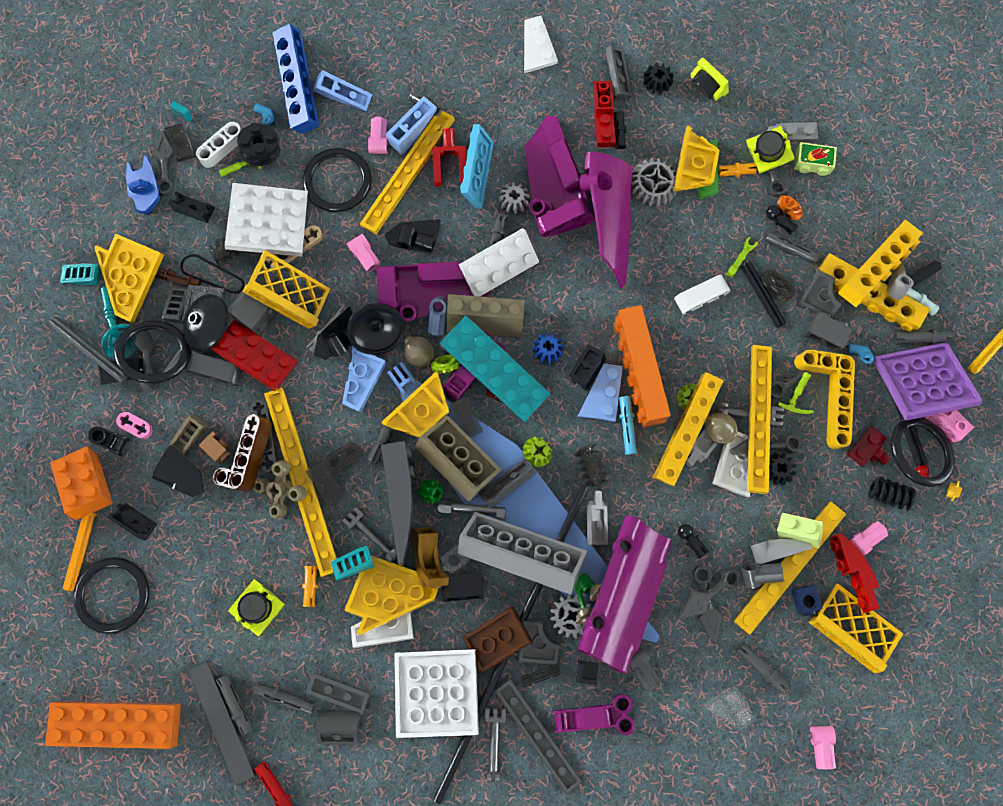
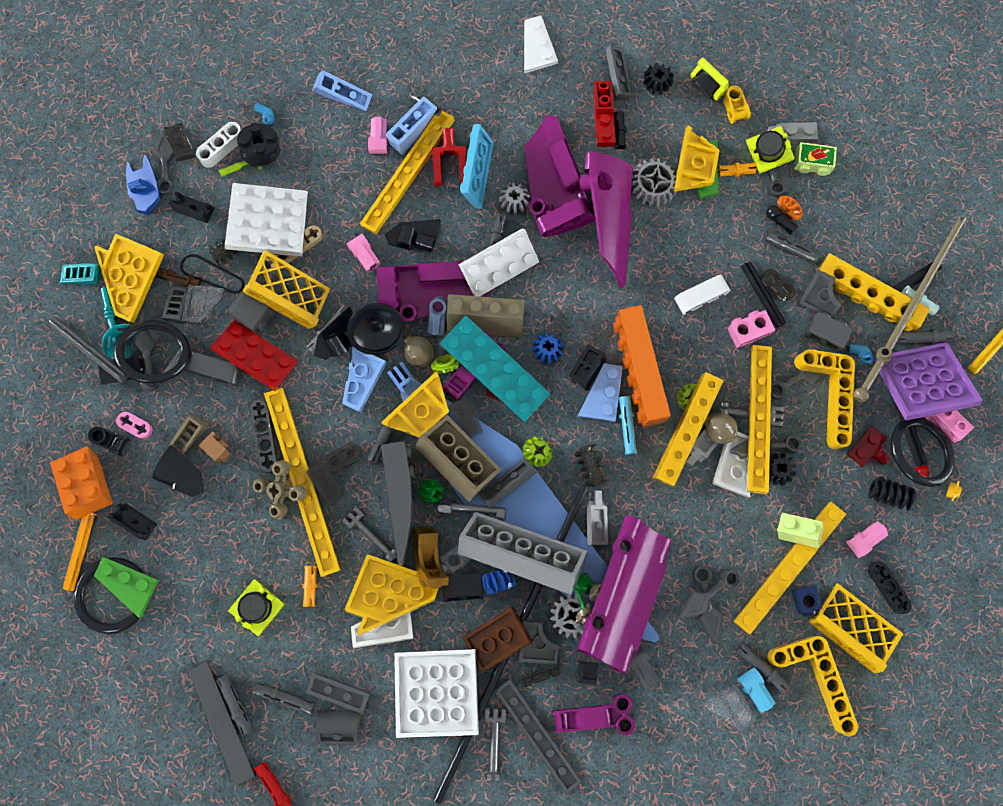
(113, 724): orange brick -> none
(127, 584): none -> bright green wing
(181, 111): teal tile -> none
(205, 322): black dish -> none
(247, 457): reddish brown beam -> none
(295, 79): blue brick -> none
(338, 207): black wedge -> none
(354, 569): teal slope -> none
(498, 581): none -> blue gear
(686, 532): black pin -> none
(738, 107): none -> yellow piece
(741, 257): lime piece -> none
(752, 332): none -> bright pink brick
(754, 686): none -> medium azure piece
(757, 574): dark grey piece -> none
(777, 549): light grey piece -> none
(797, 392): lime piece -> none
(822, 676): none -> yellow beam
(823, 741): bright pink piece -> none
(853, 563): red slope -> none
(880, 263): yellow brick -> none
(885, 353): none -> dark tan bar
(893, 603): none -> black beam
(899, 283): light grey piece -> none

